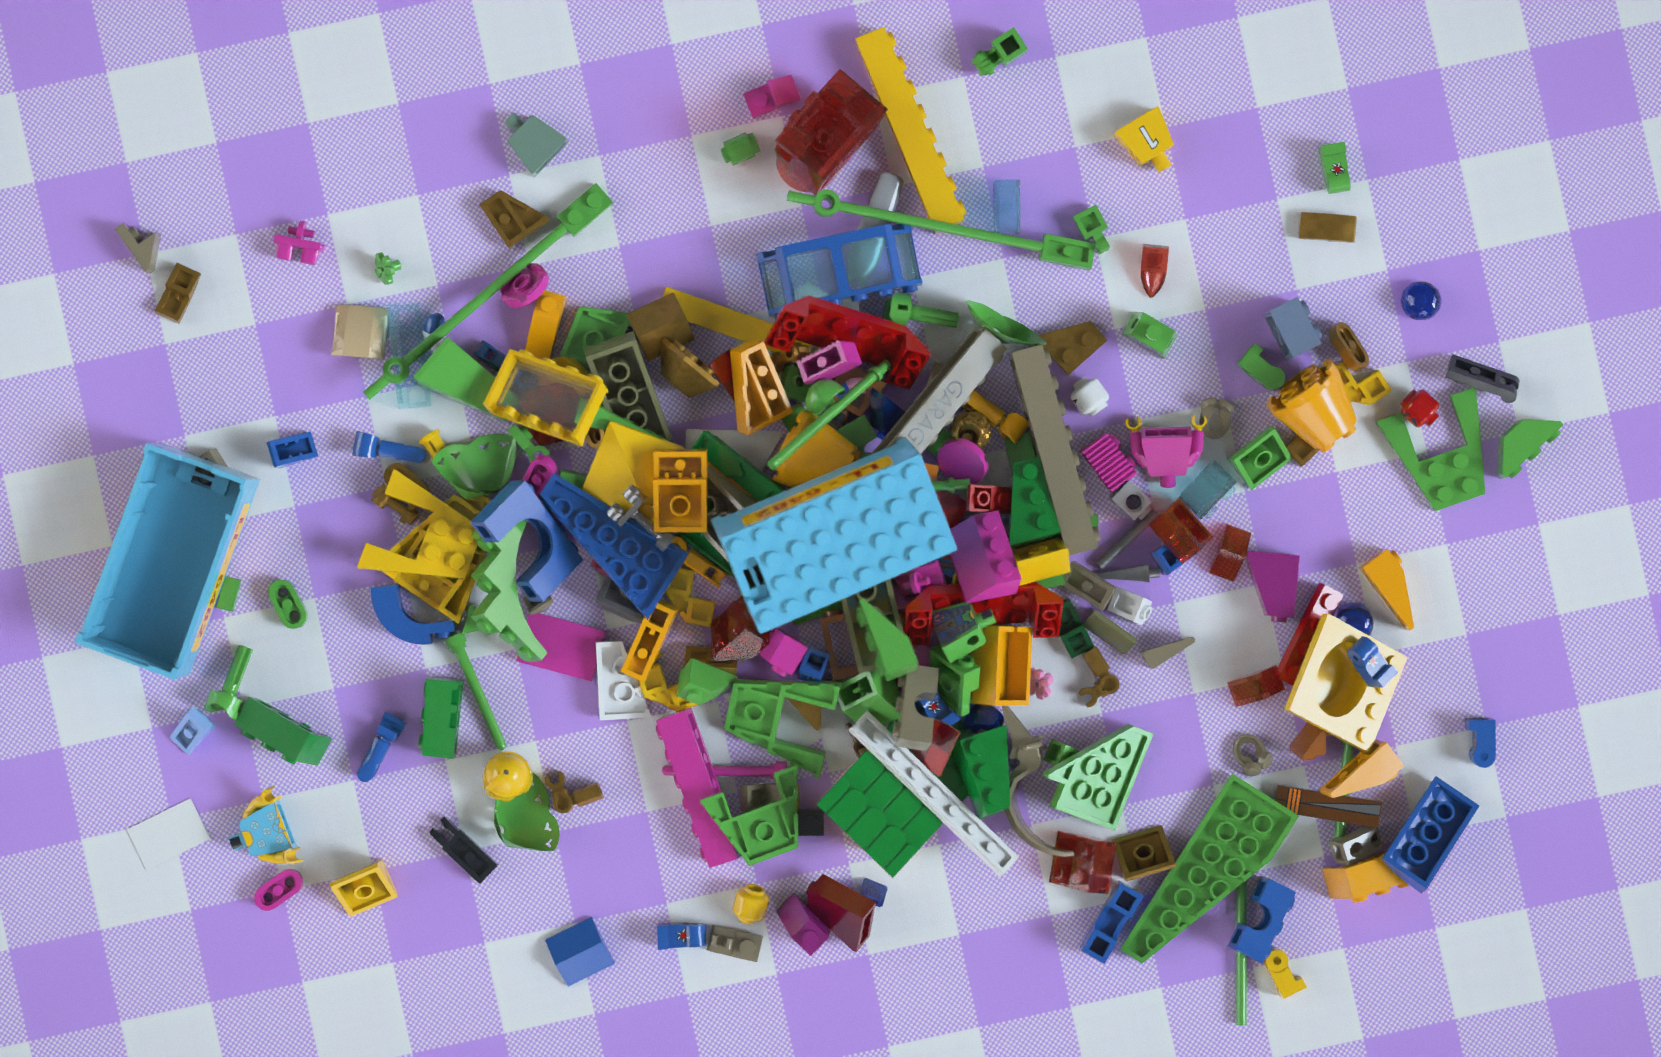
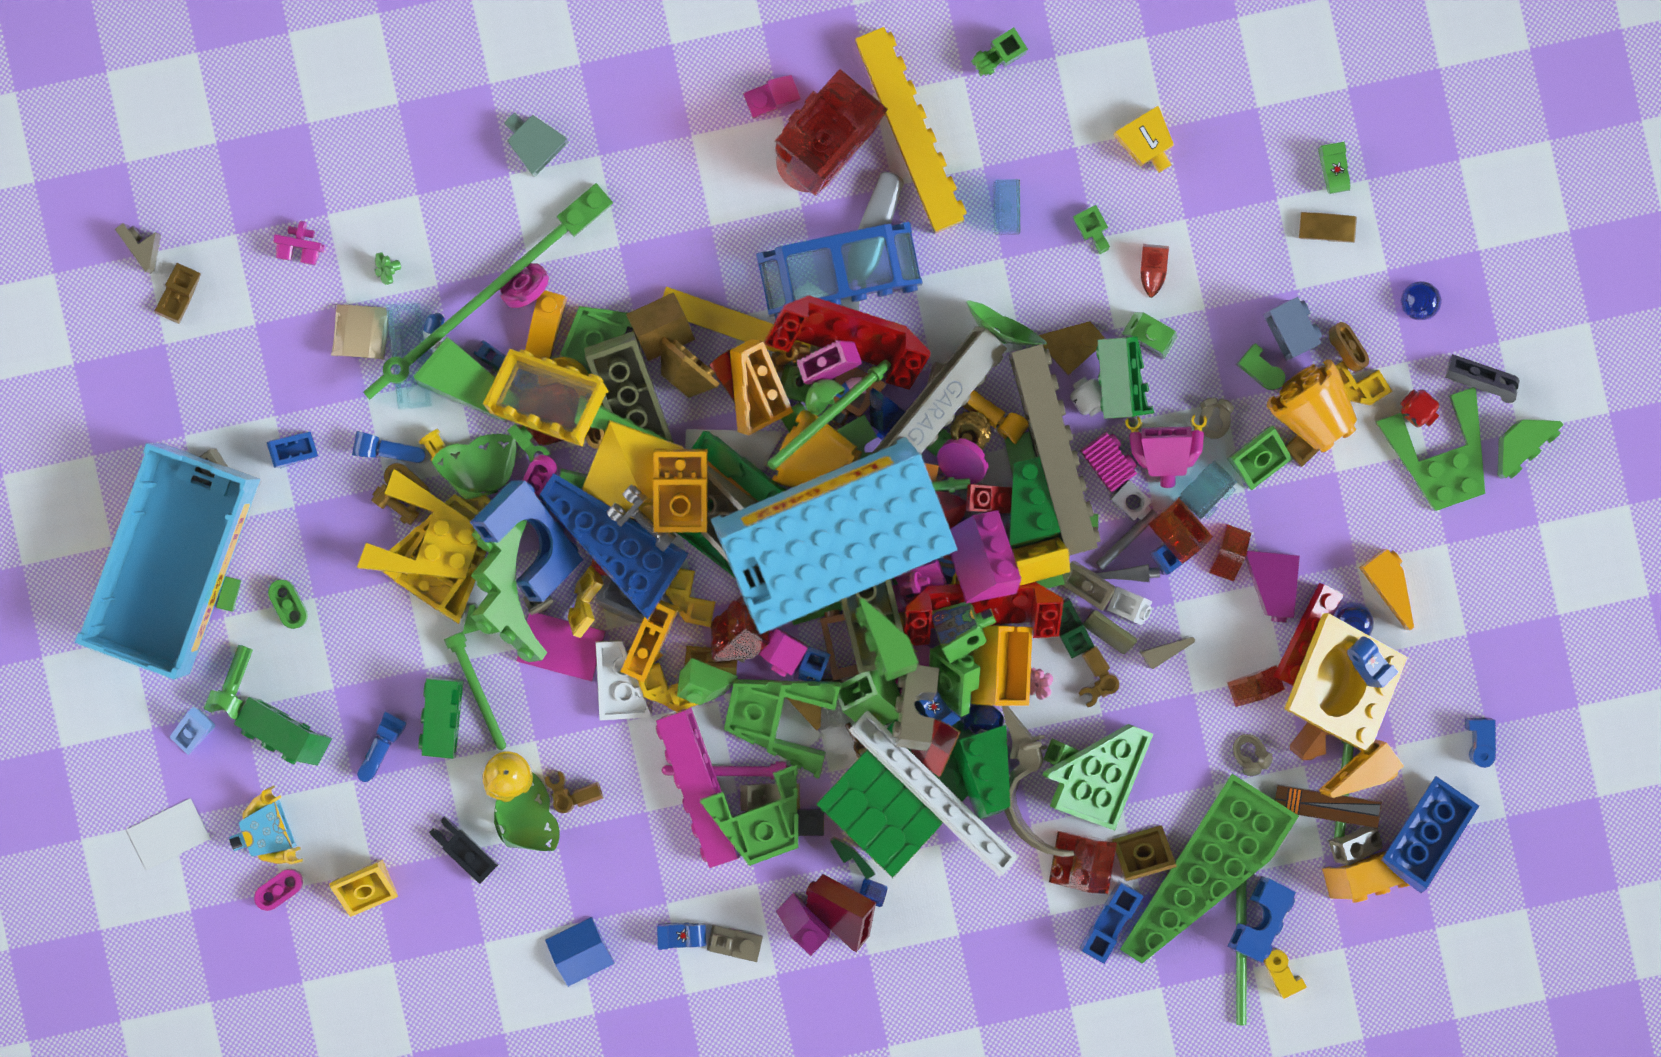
(392, 615): blue arch -> none
(512, 217): pearl gold wing -> none
(586, 588): none -> yellow tile
(700, 563): light orange piece -> none
(740, 148): bright green brick -> none
(750, 903): yellow head -> none
(847, 852): none -> dark green slope
(900, 310): bright green piece -> none
(1052, 248): bright green bar -> none
(1121, 378): none -> wedge

